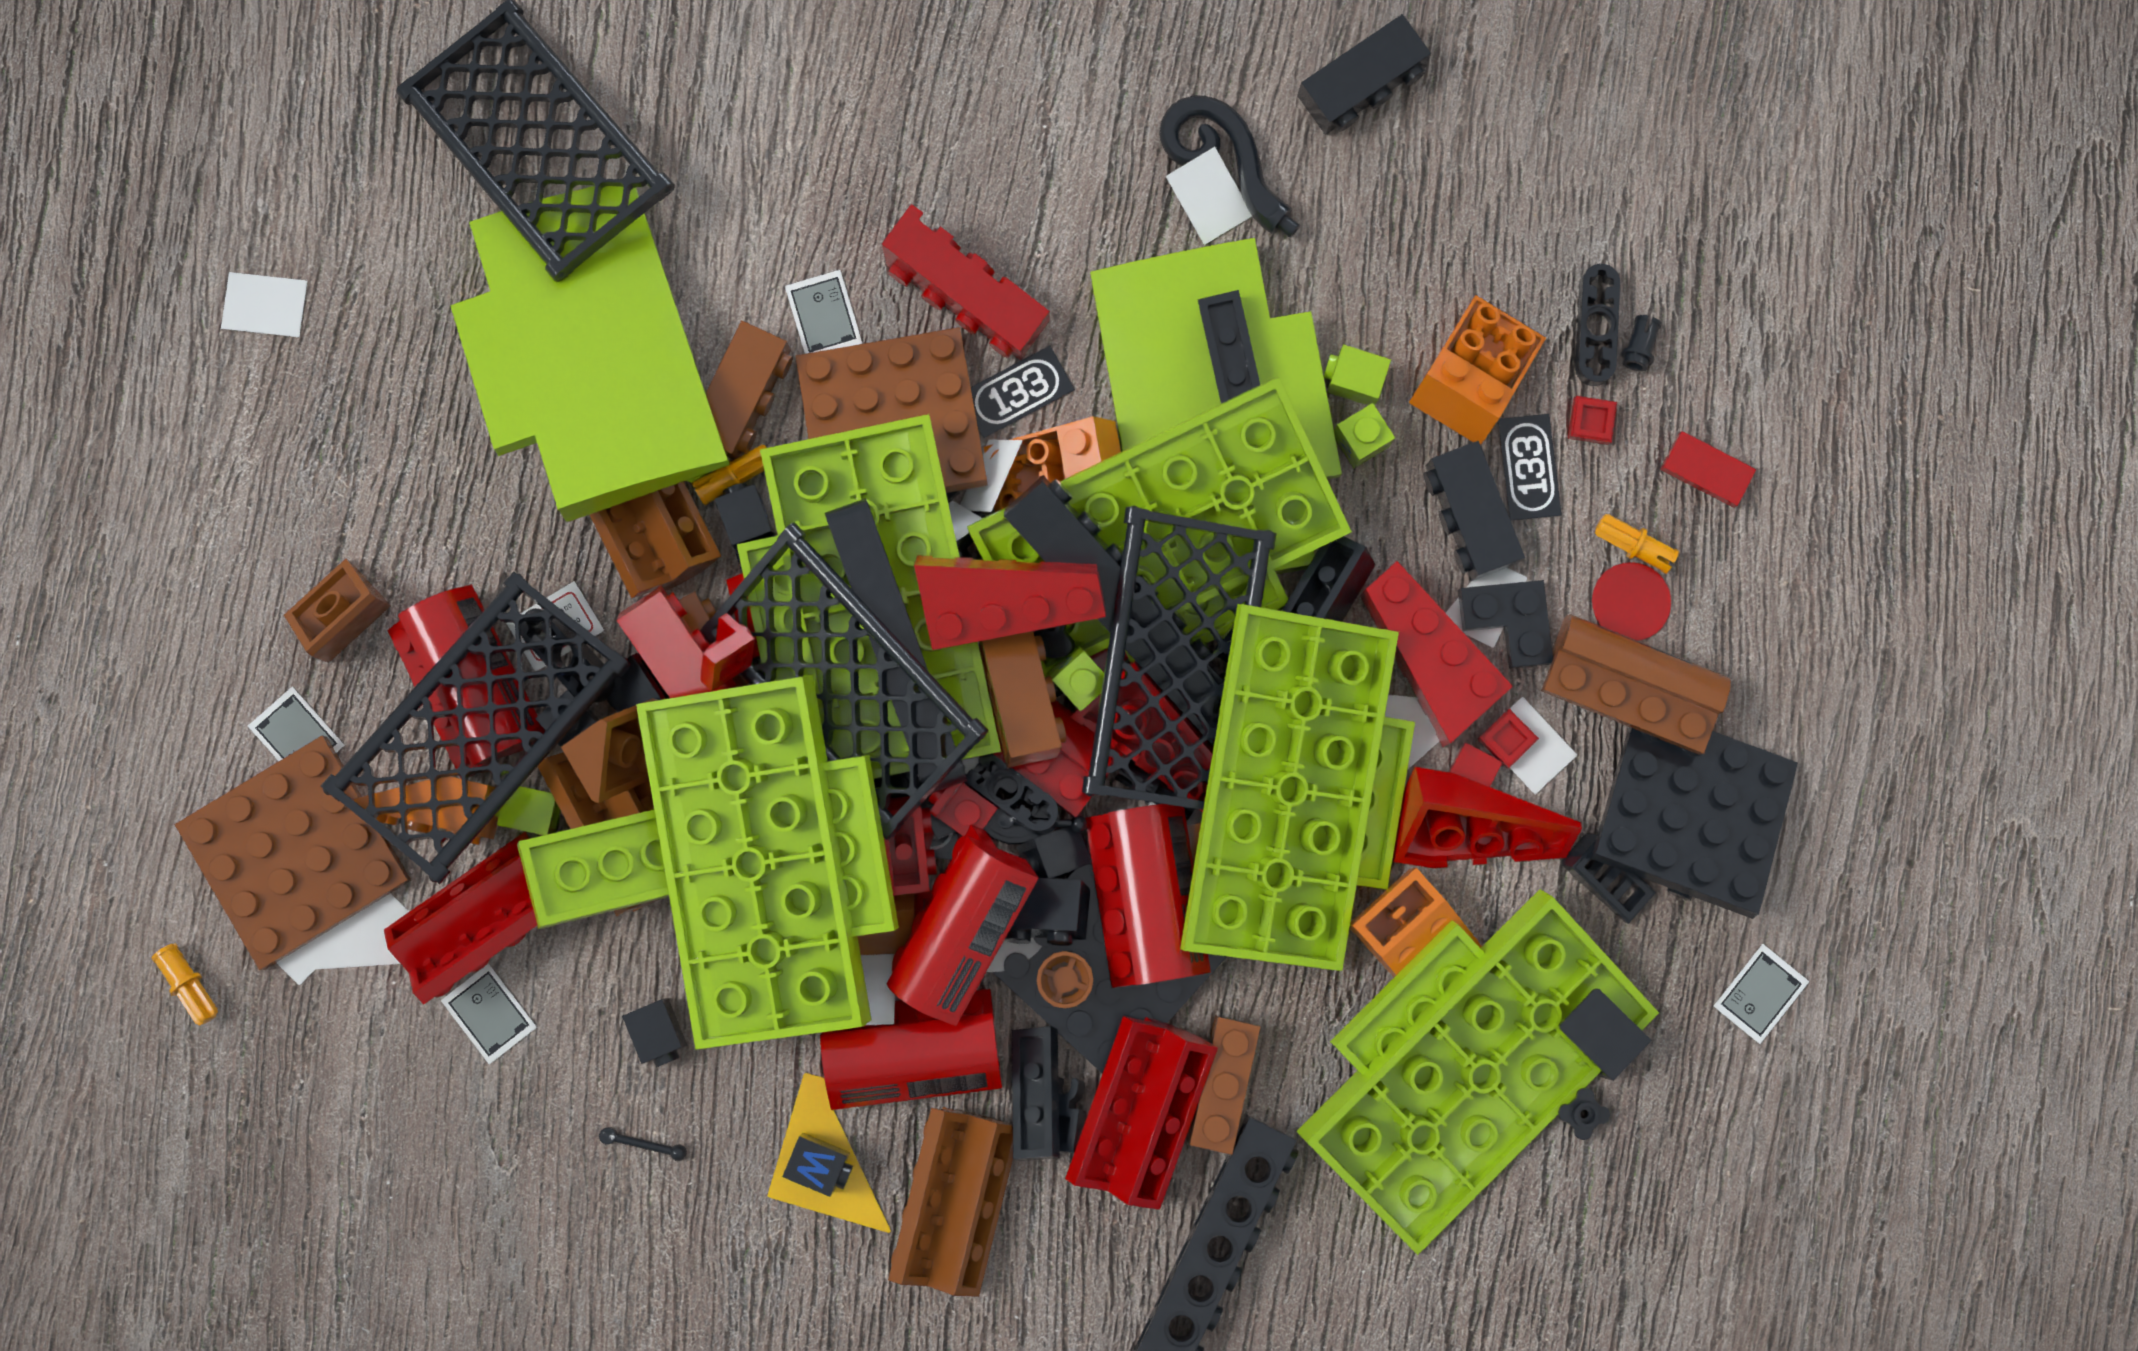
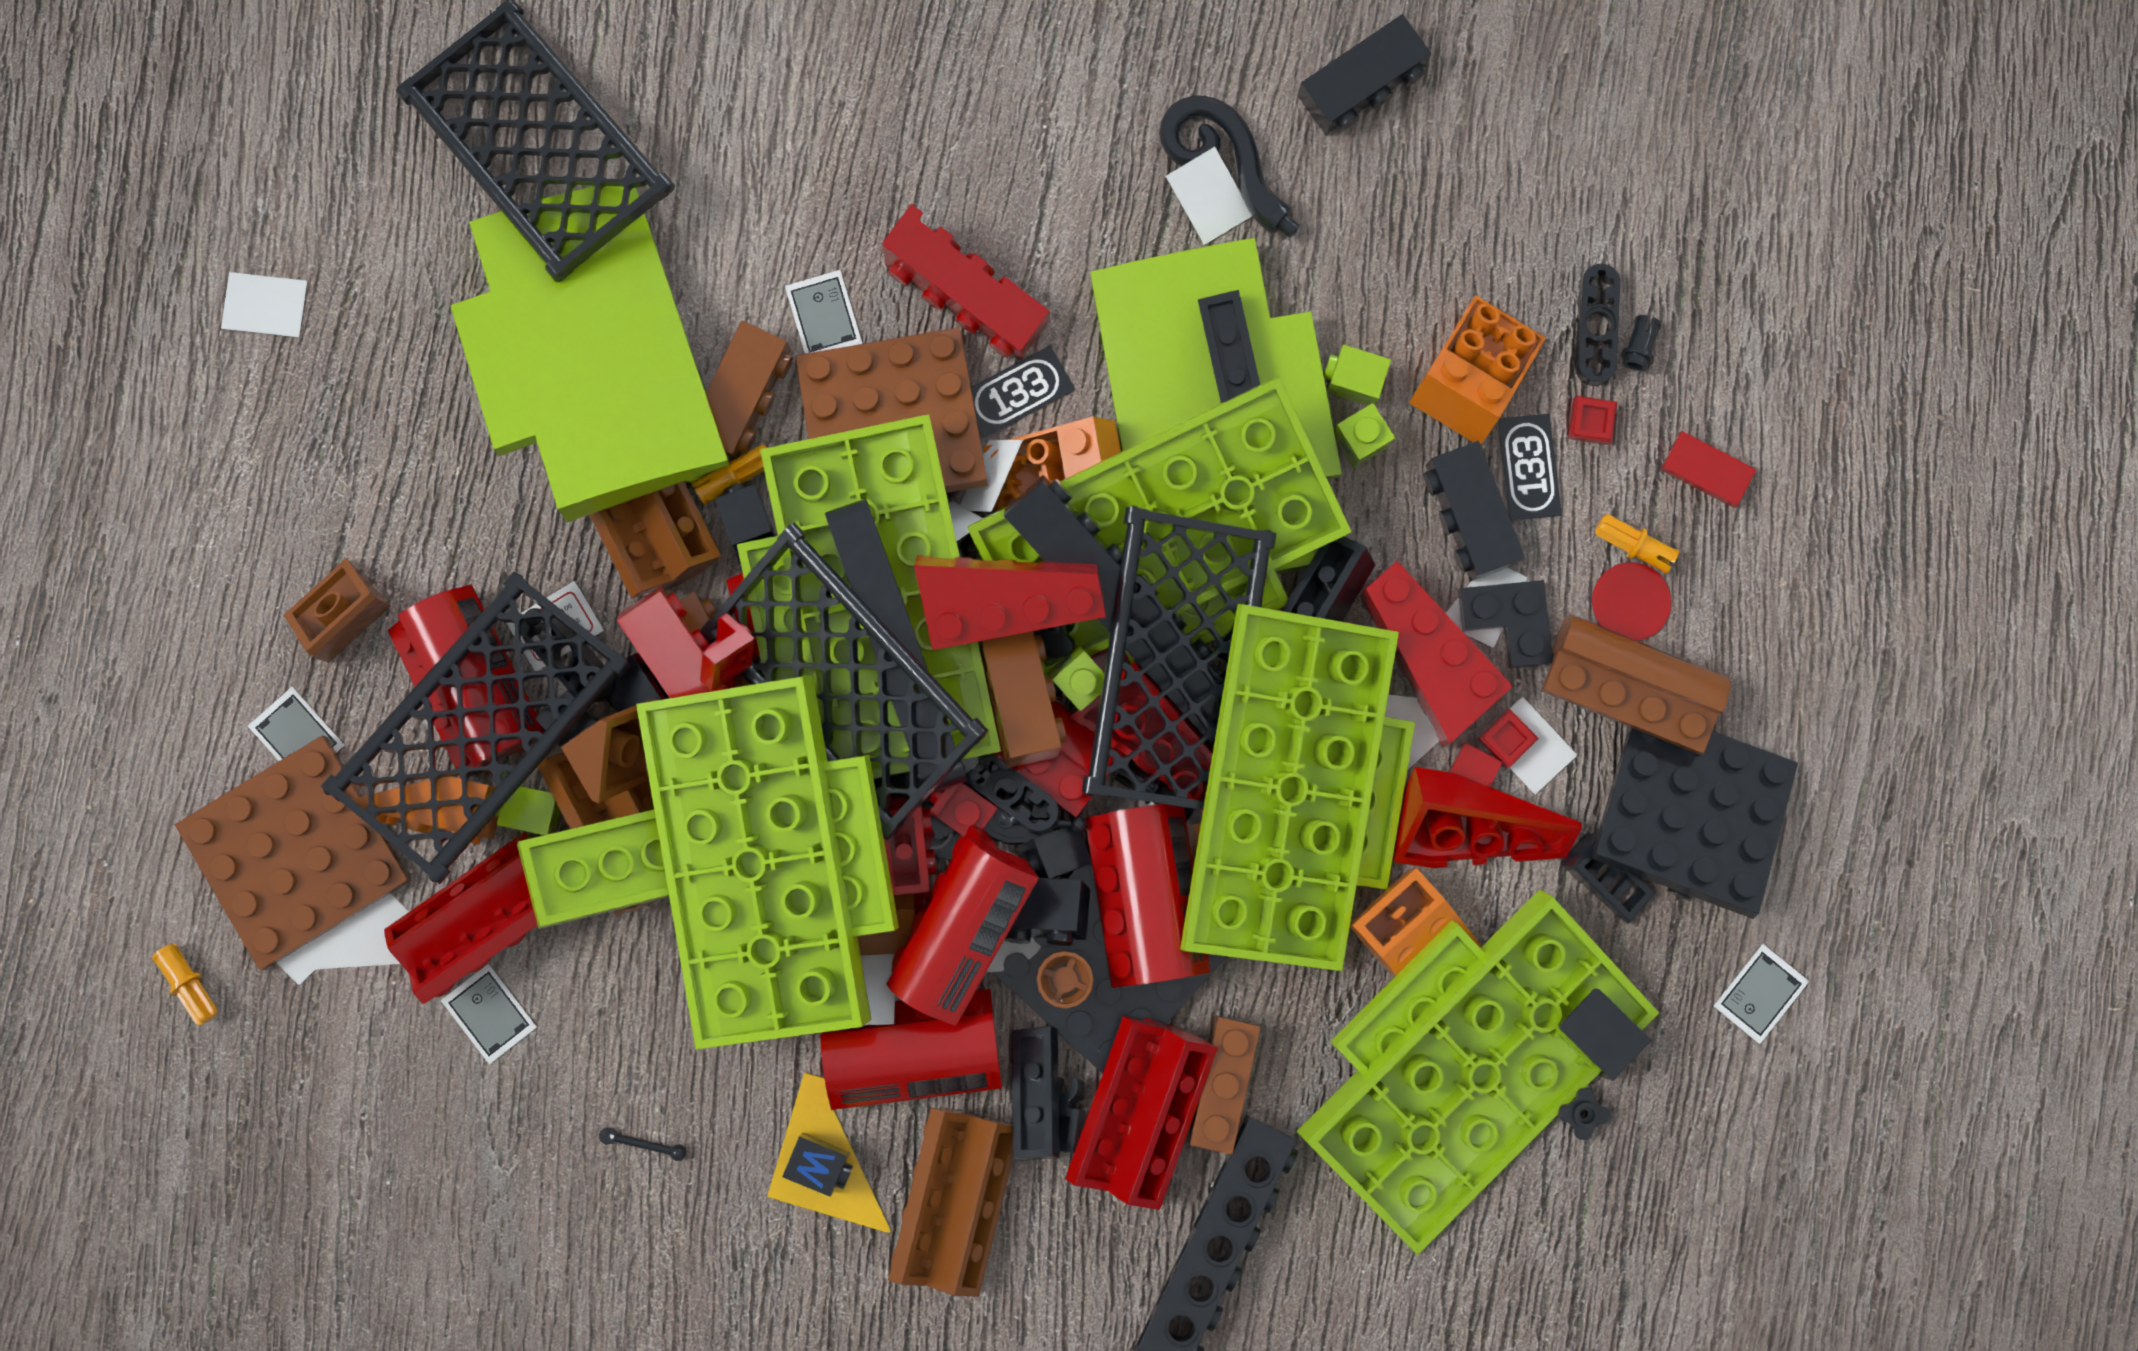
(655, 1032): black brick -> none

